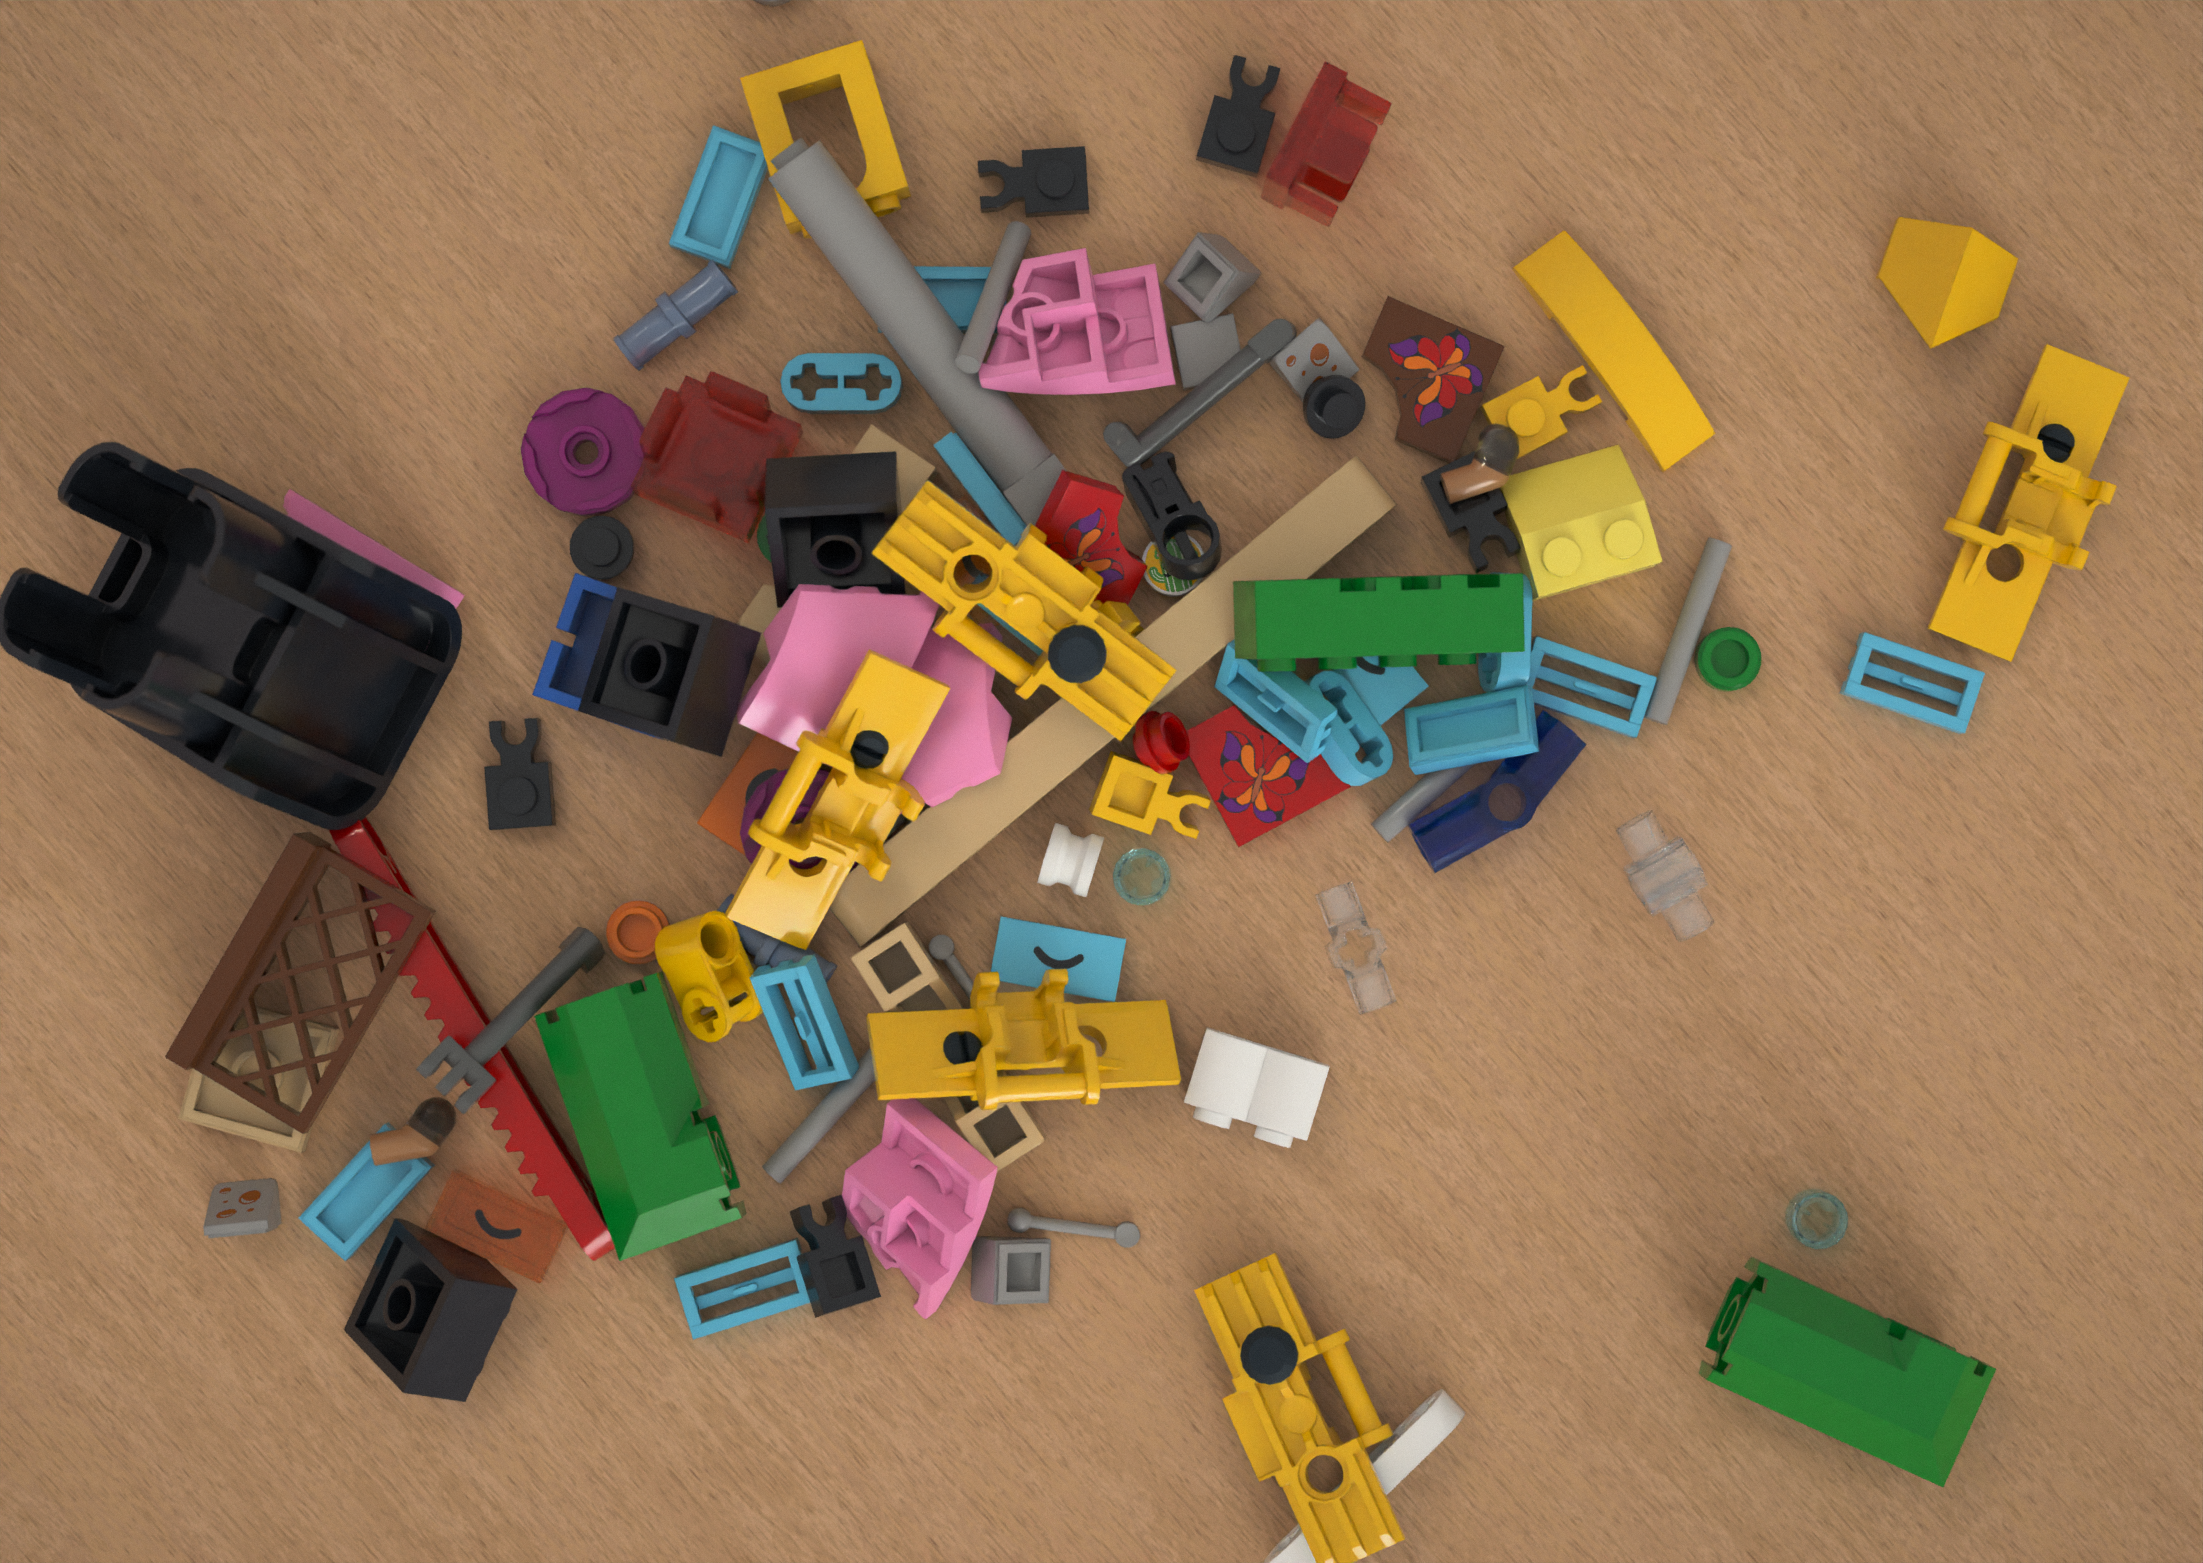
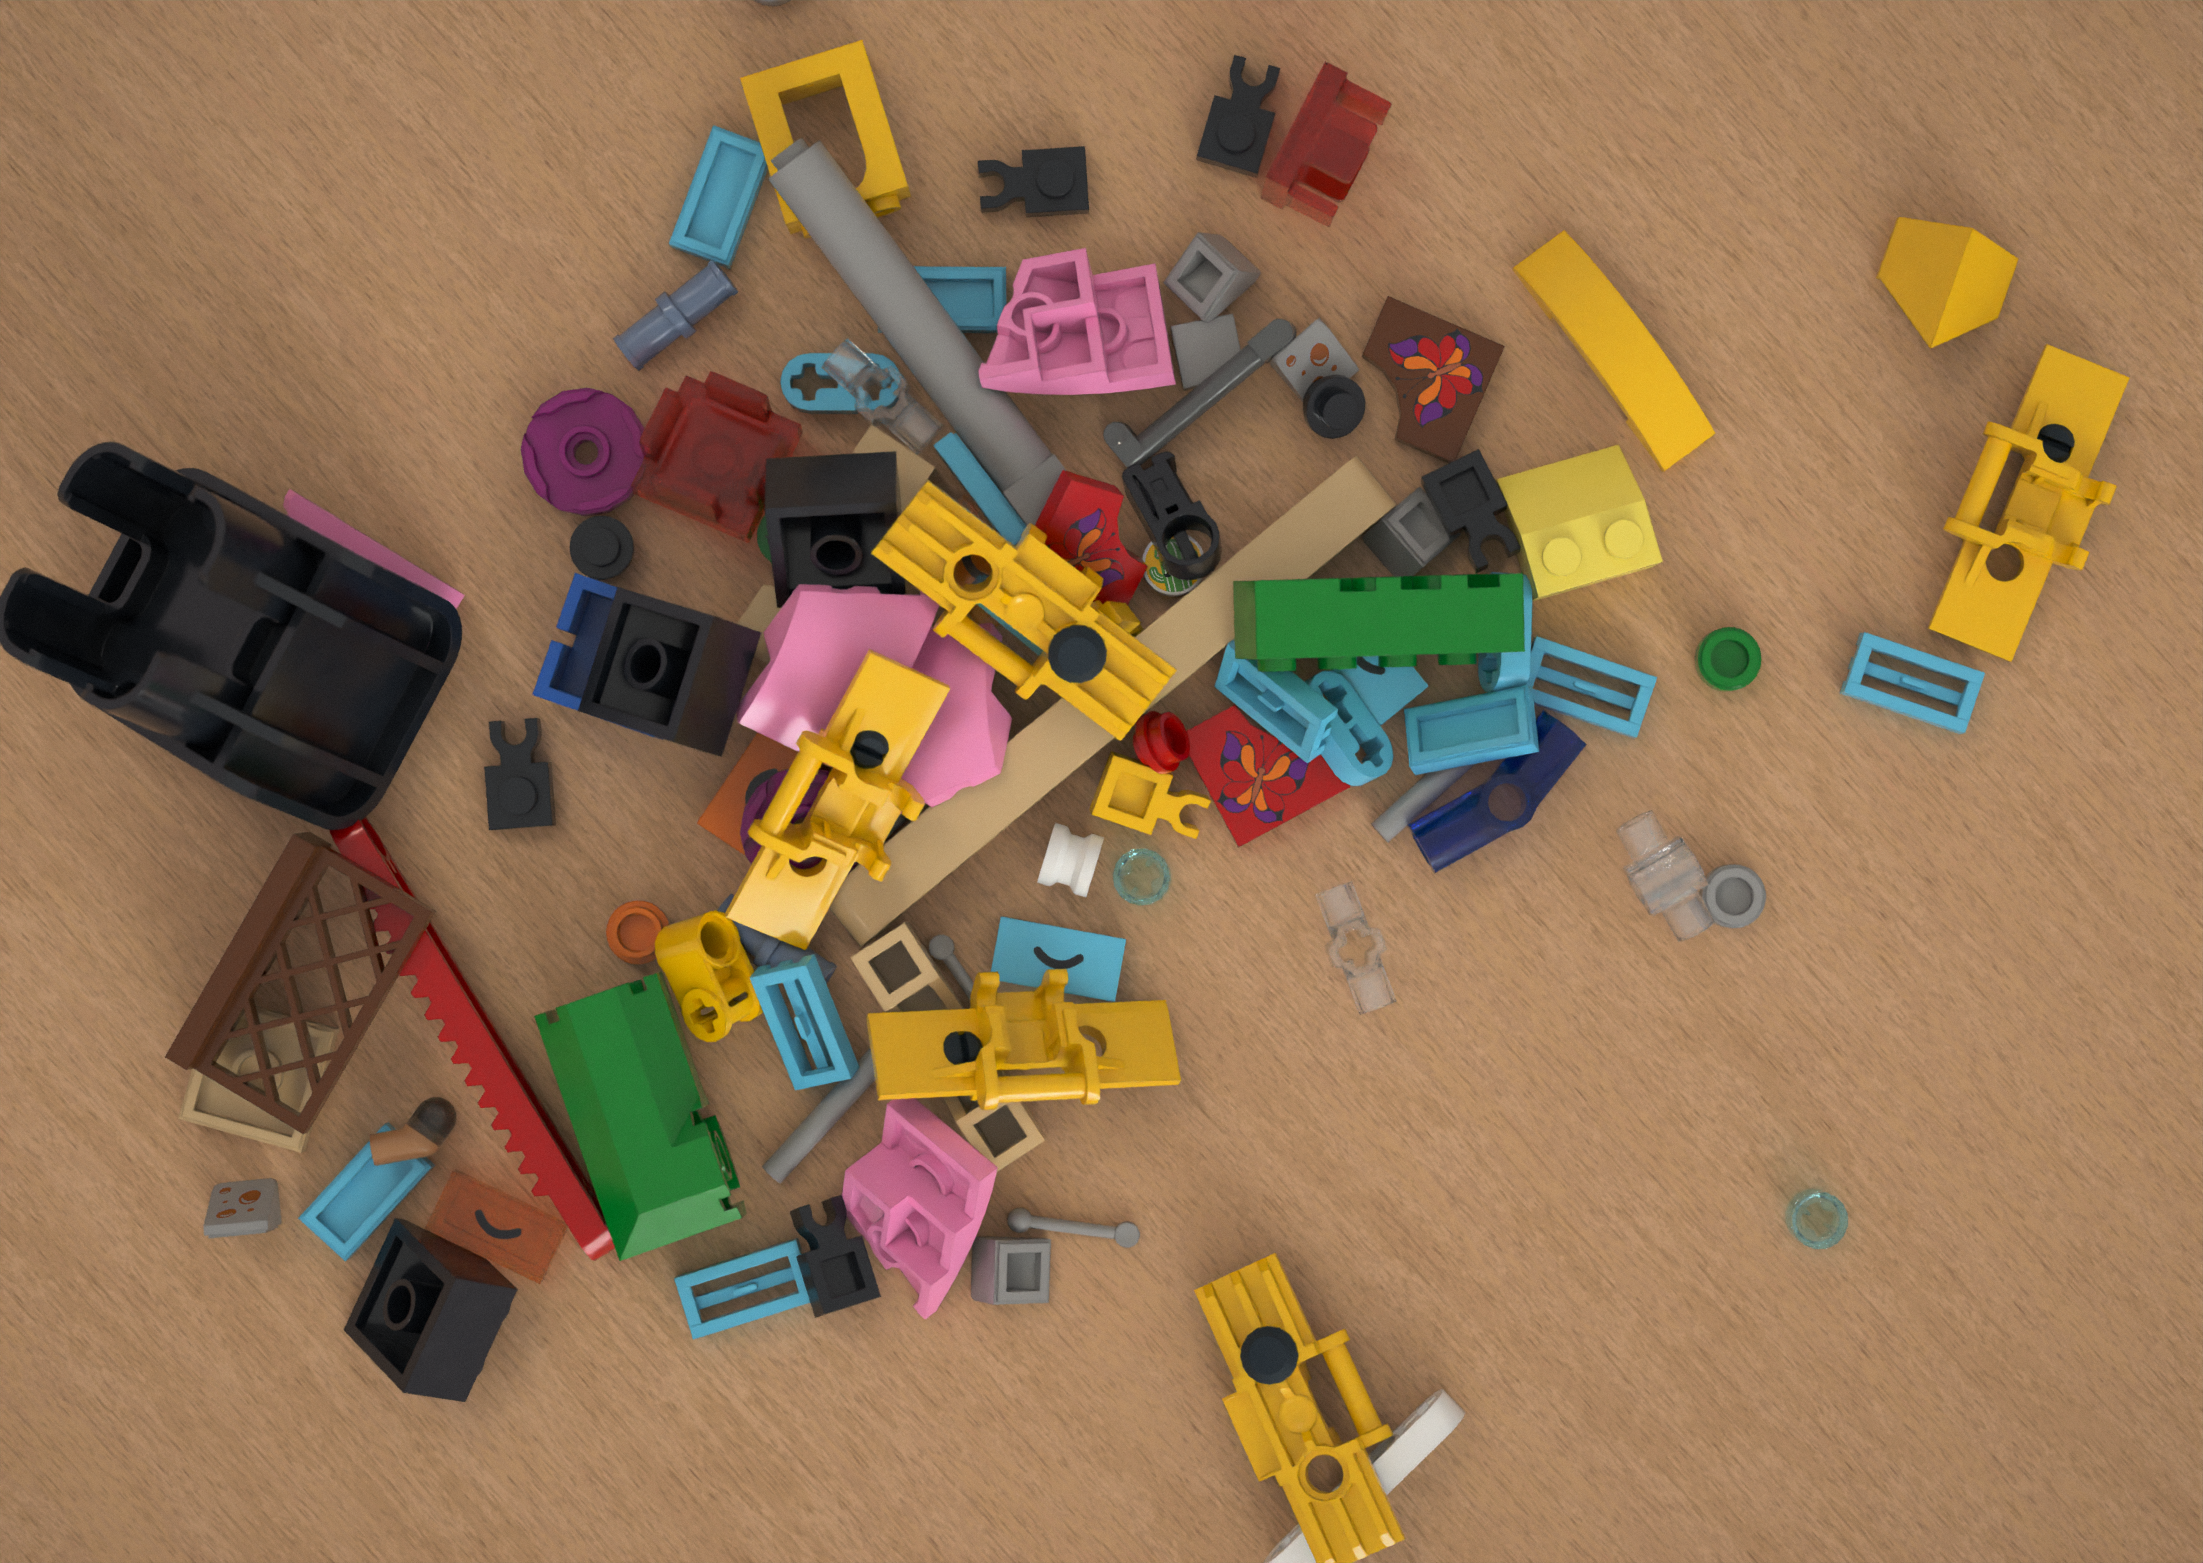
(577, 951): dark grey hinge -> none
(858, 373): none -> clear axle
(993, 297): light grey bar -> none
(1255, 1086): white brick -> none
(1408, 535): none -> light grey slope
(1489, 468): arm -> none
(1535, 412): yellow plate -> none
(1687, 630): light grey bar -> none
(1733, 895): none -> light grey tile
(1846, 1371): green brick -> none

